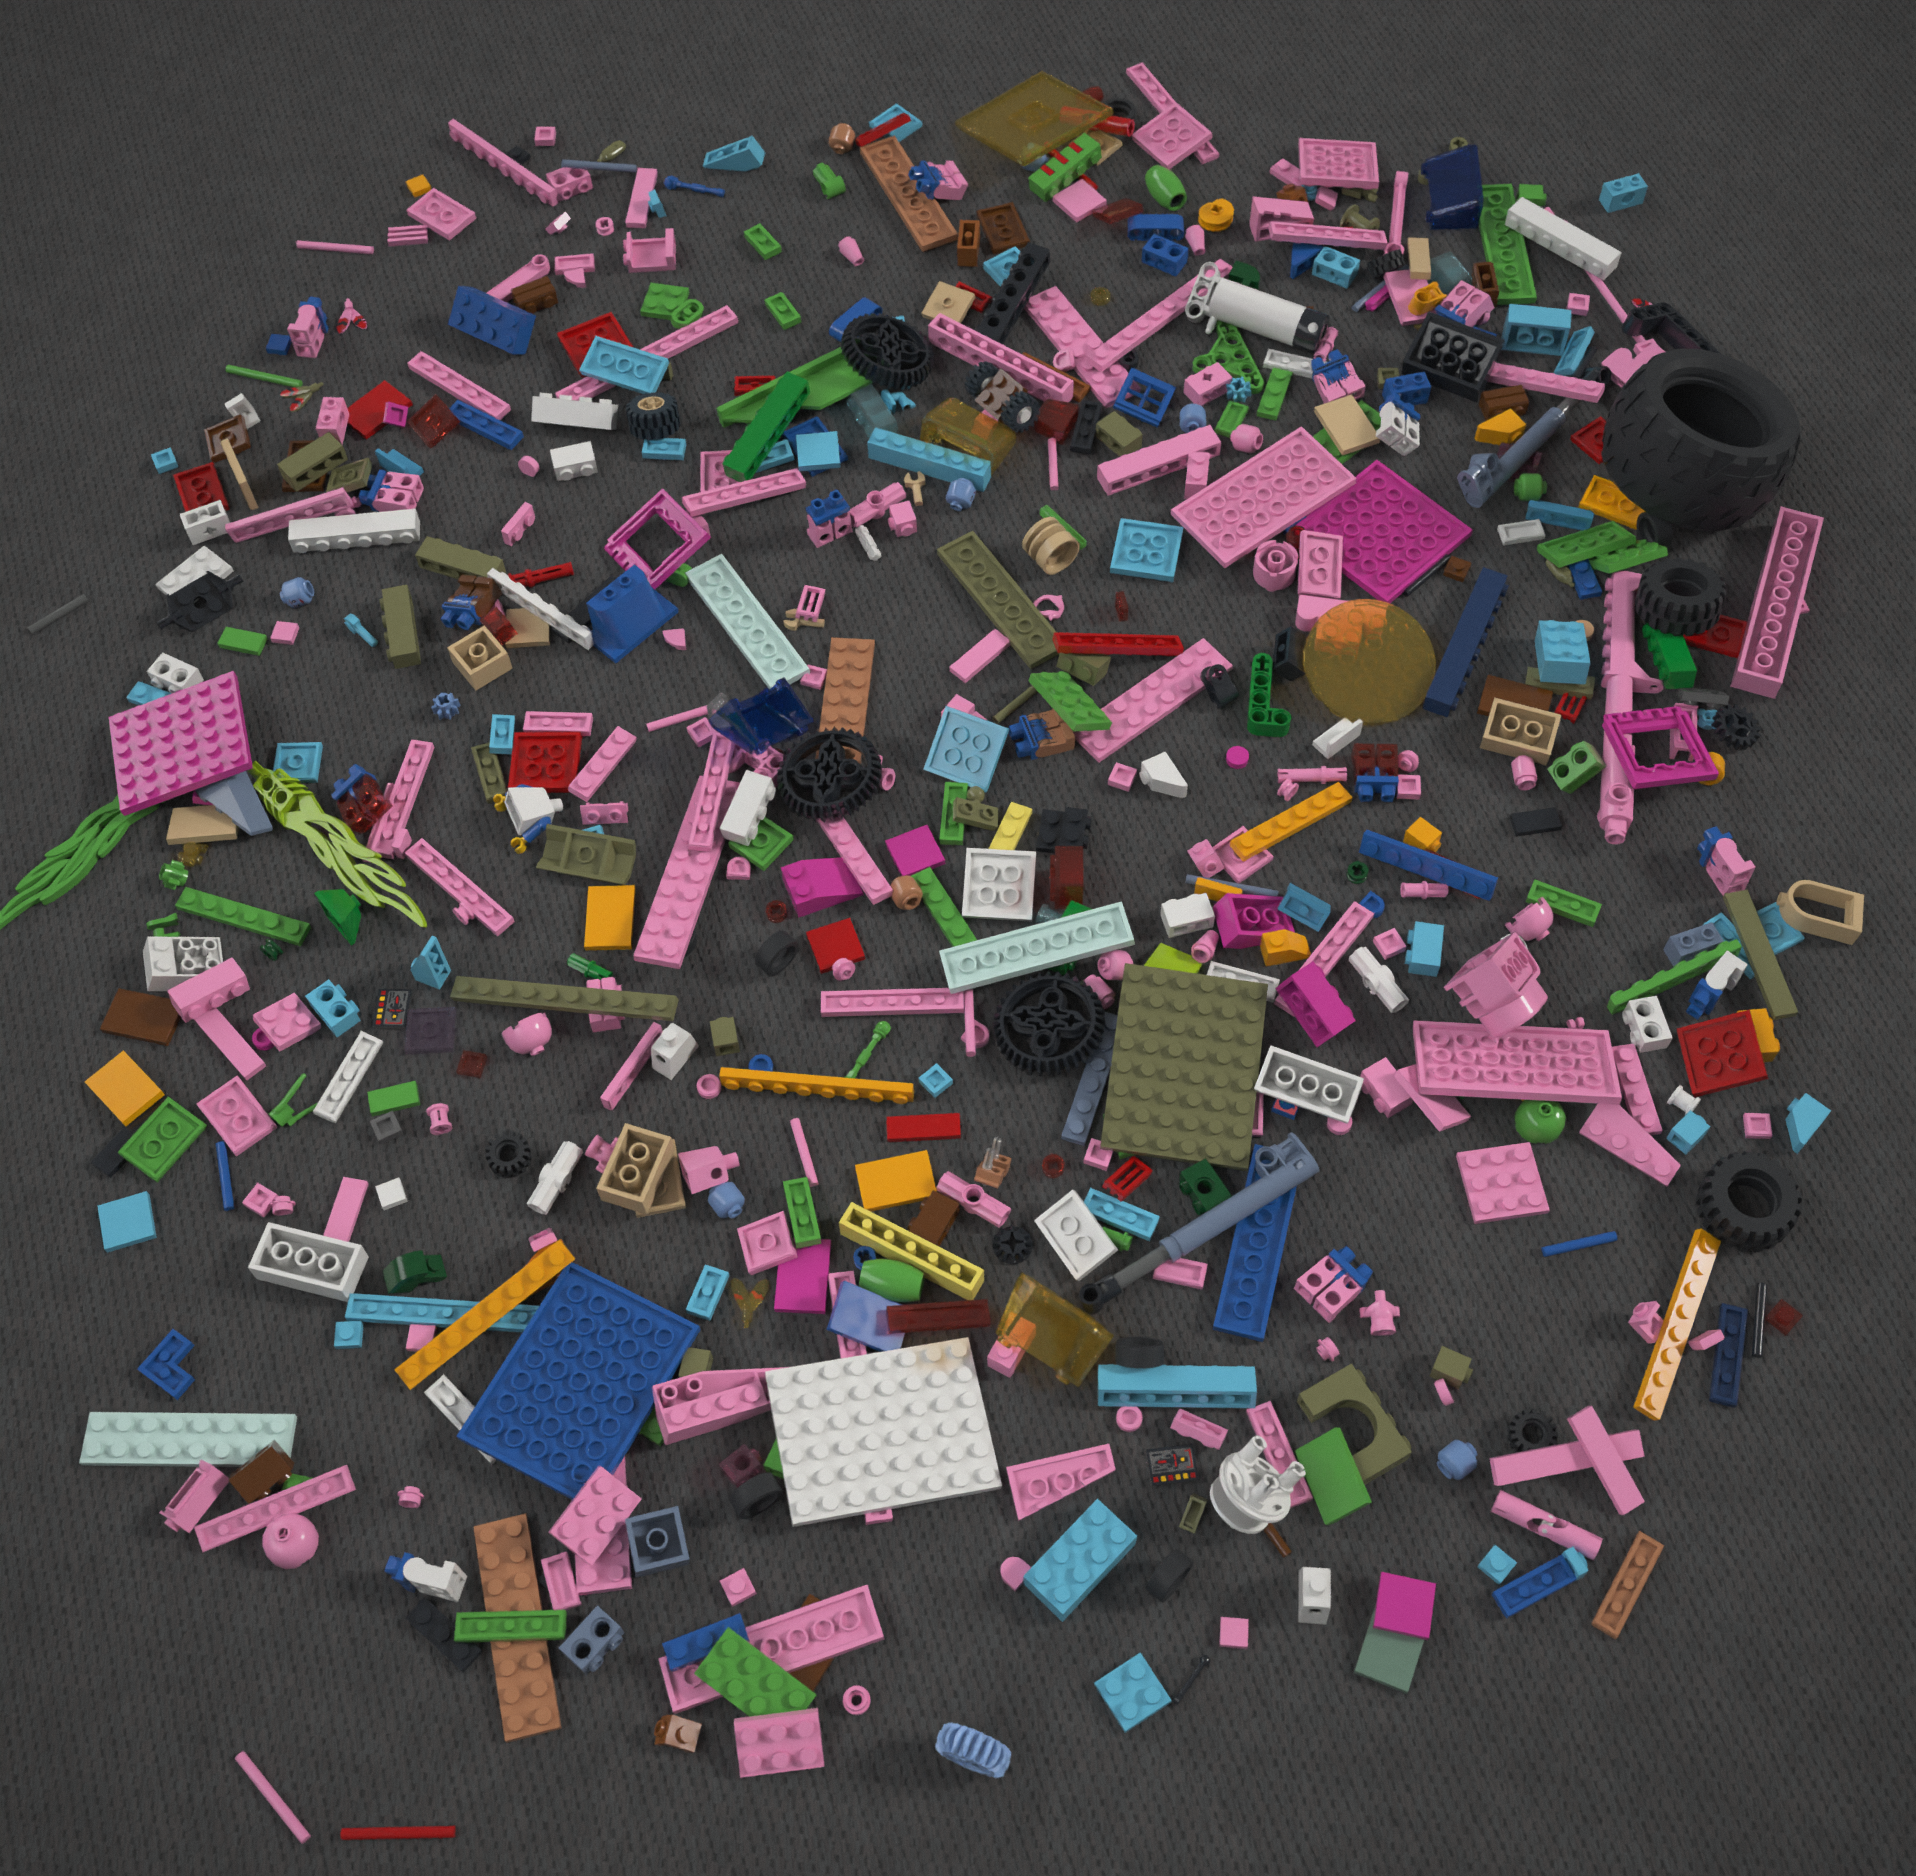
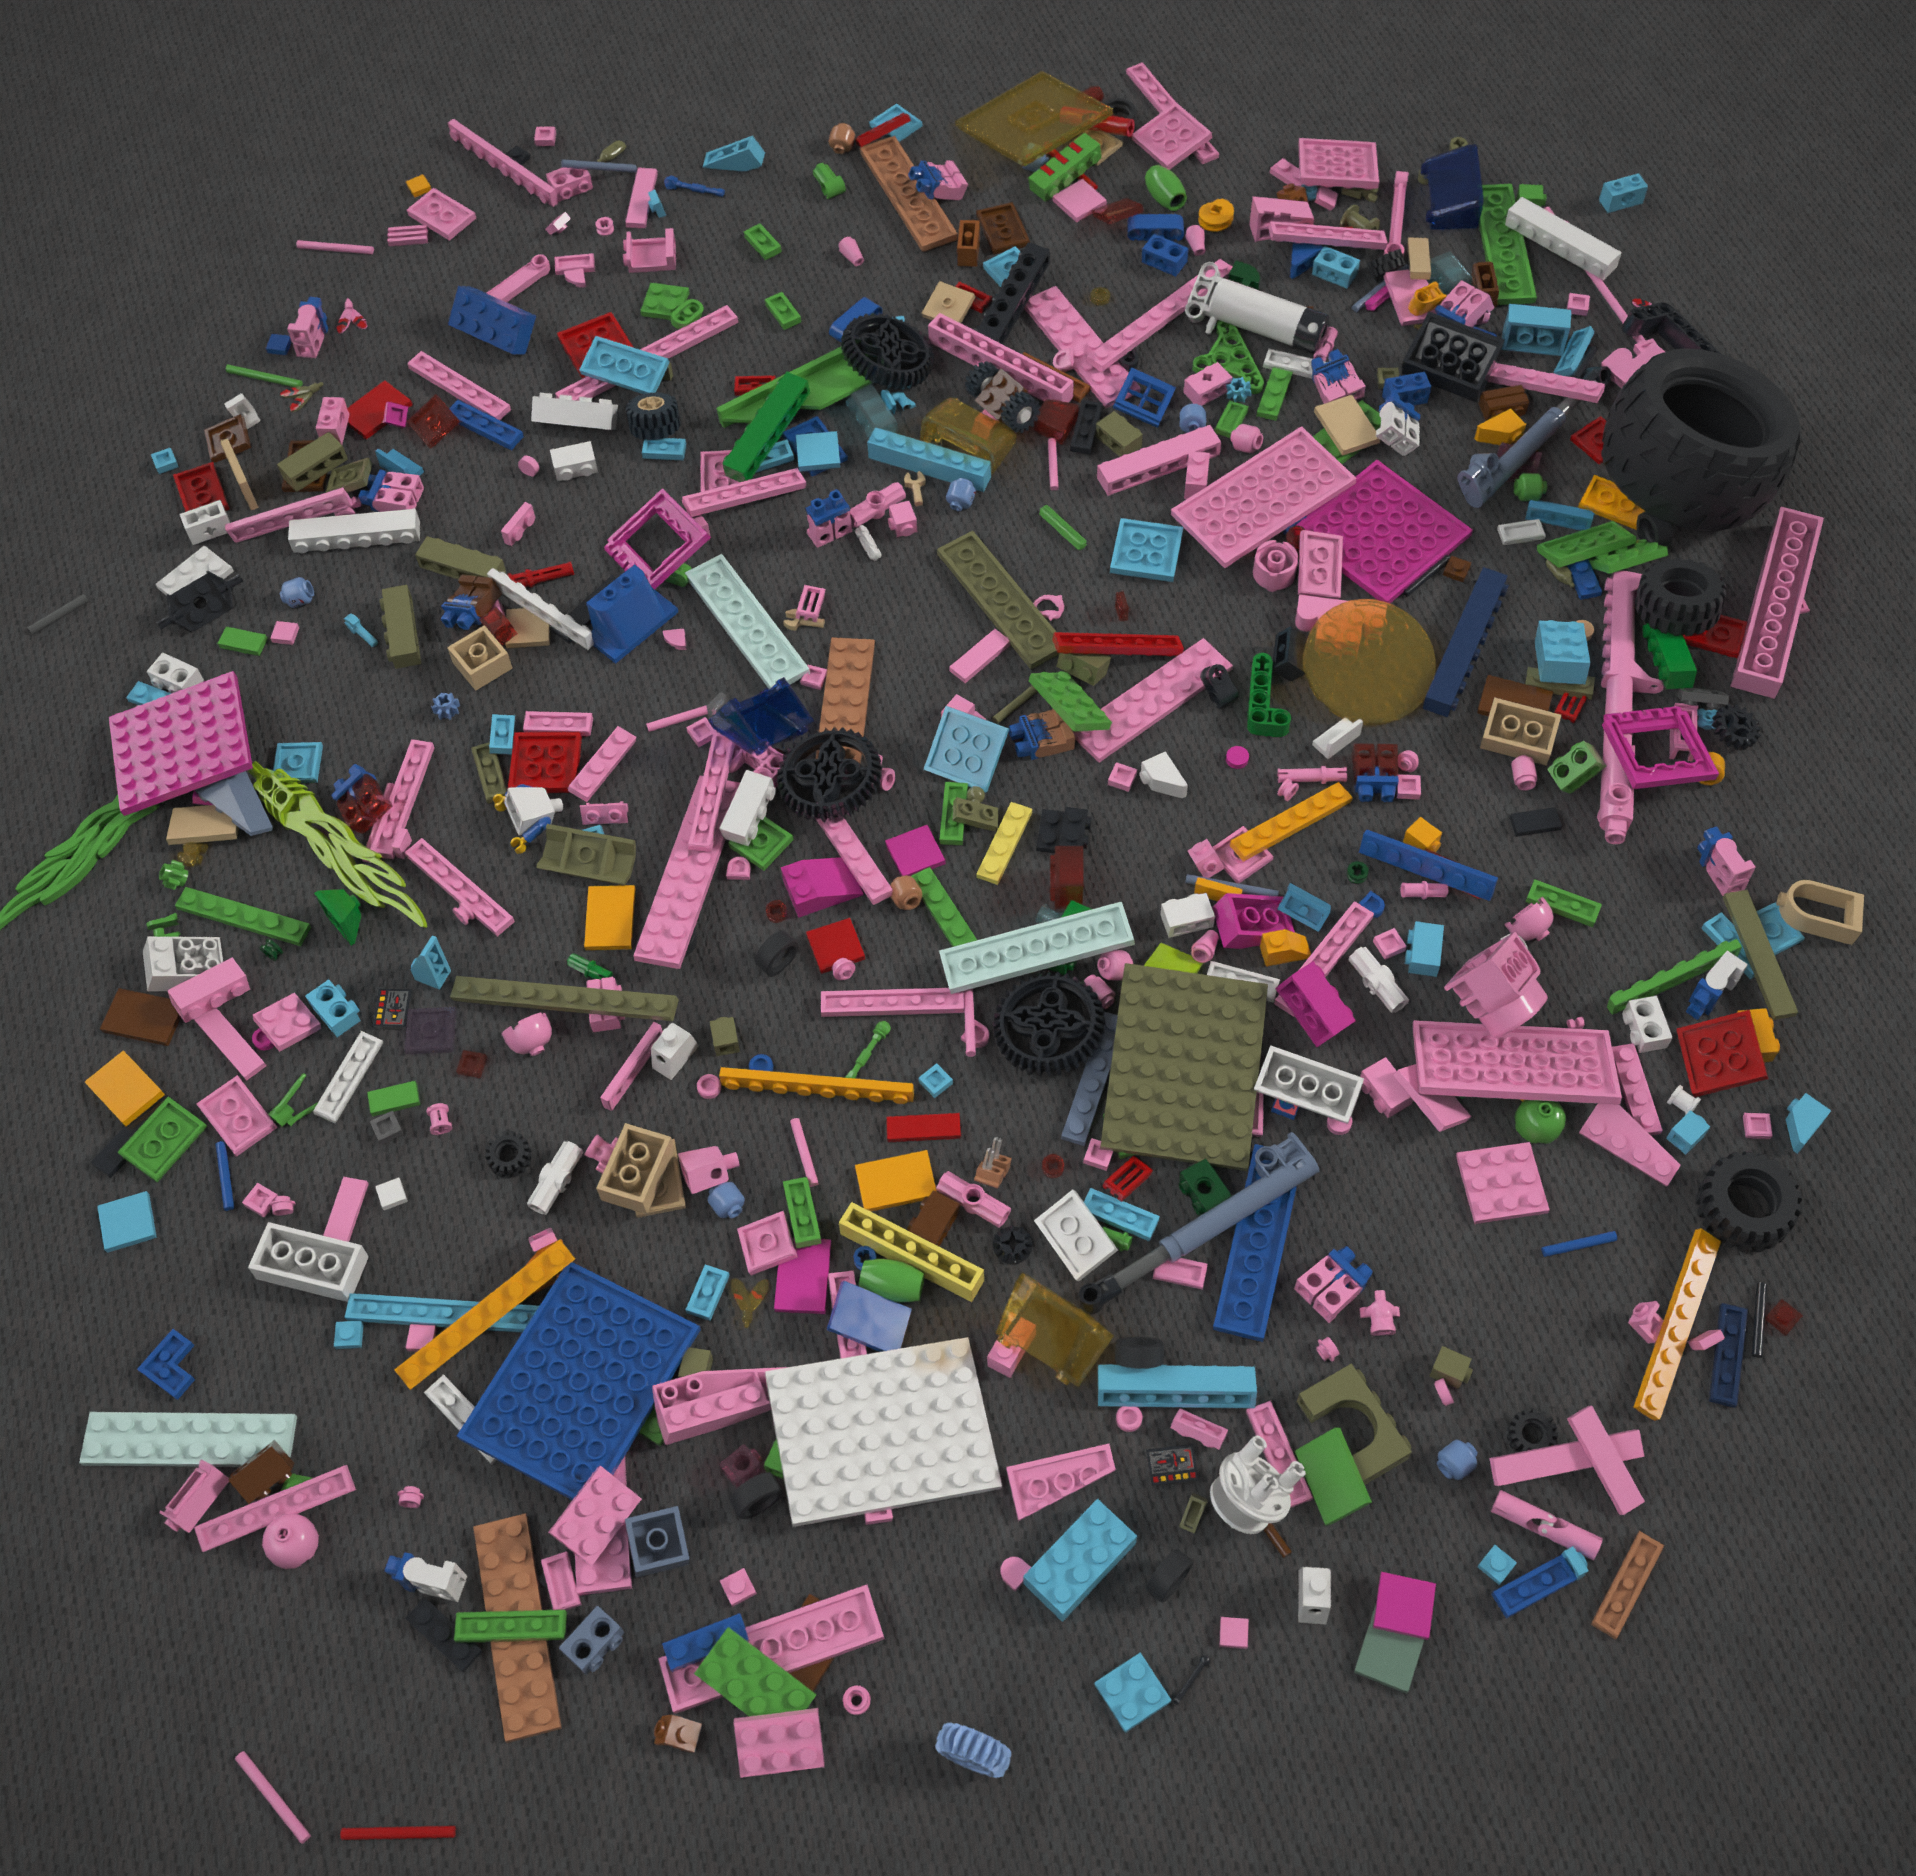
(412, 1268): dark green brick -> none
(535, 295): reddish brown brick -> none
(937, 1316): clear red plate -> none
(999, 884): white plate -> none
(1050, 545): tan wheel -> none
(1692, 942): sand blue brick -> none

